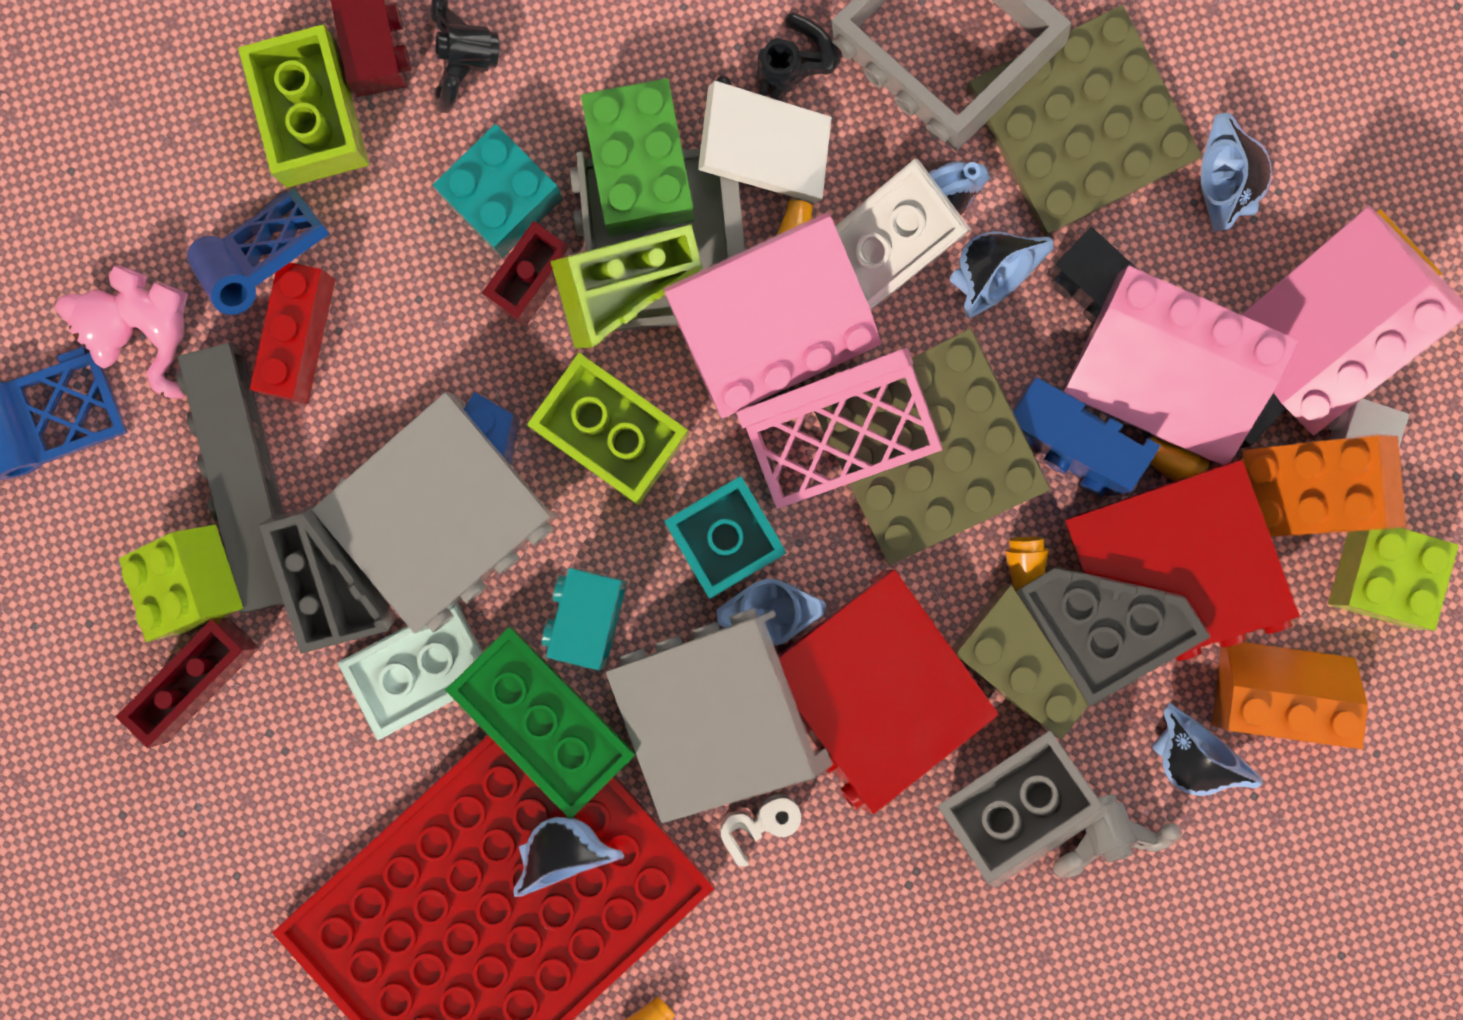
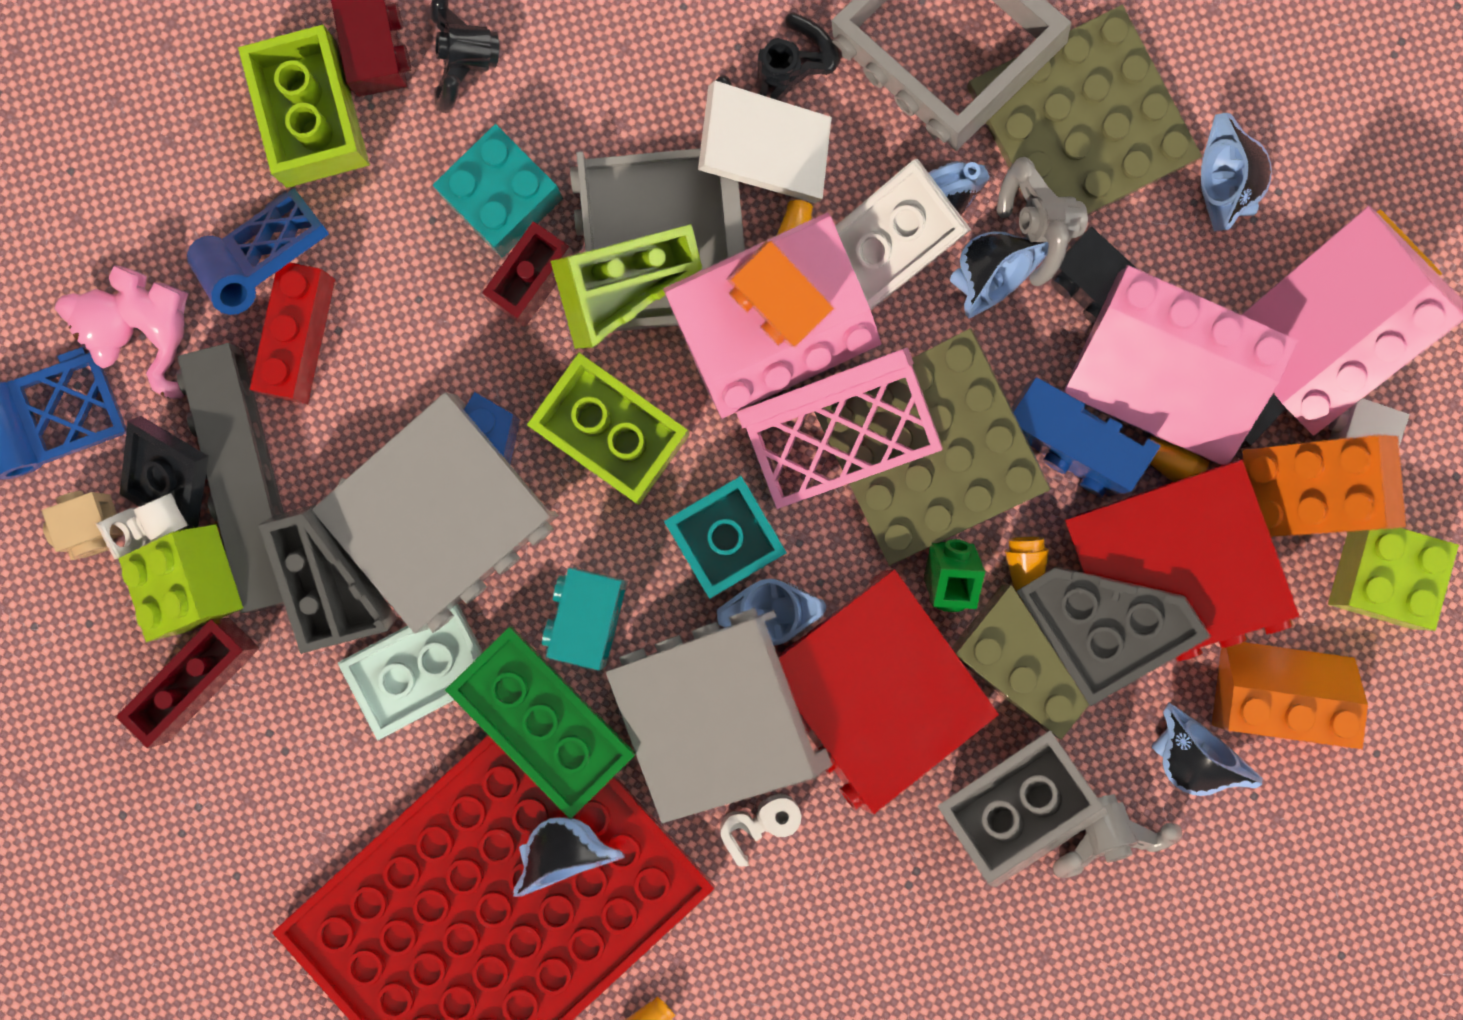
(73, 521): none -> tan brick
(143, 524): none -> white leg
(161, 465): none -> black plate
(638, 157): bright green brick -> none
(778, 295): none -> orange brick
(954, 575): none -> green brick
(1043, 217): none -> light grey piece

